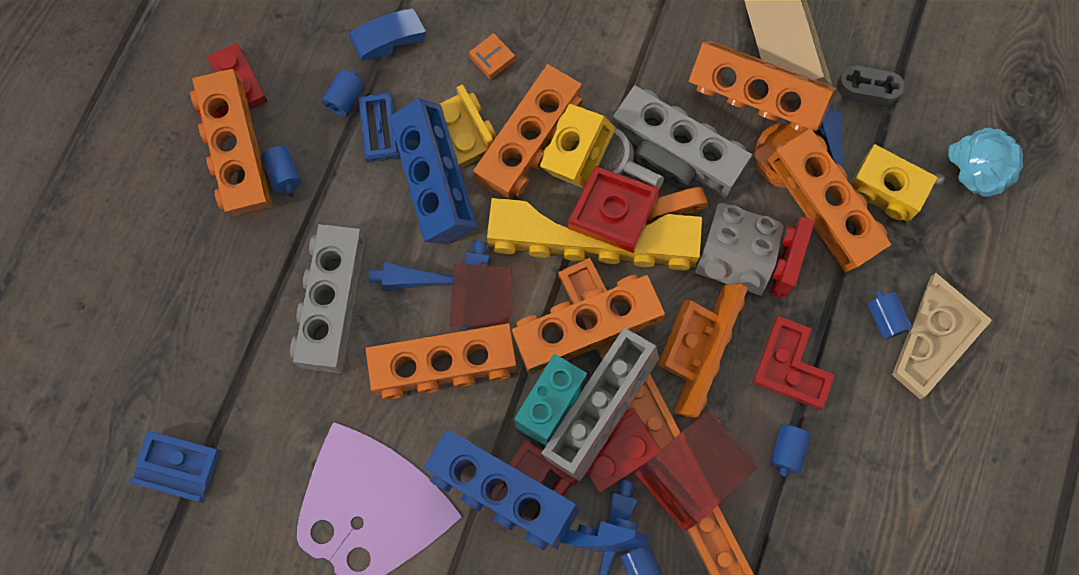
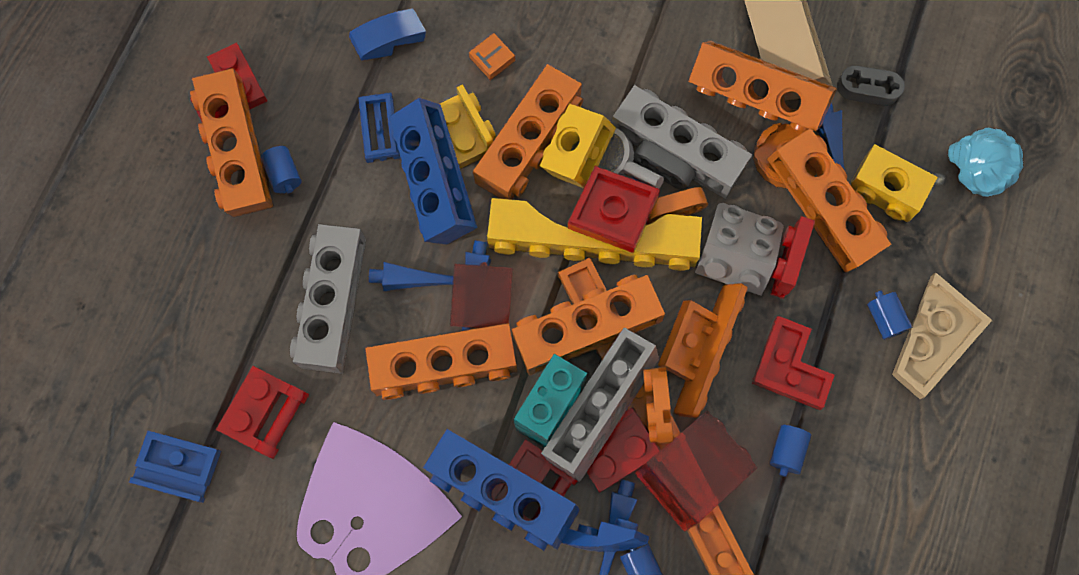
(252, 408): none -> red plate
(343, 92): blue piece -> none
(658, 405): none -> orange plate

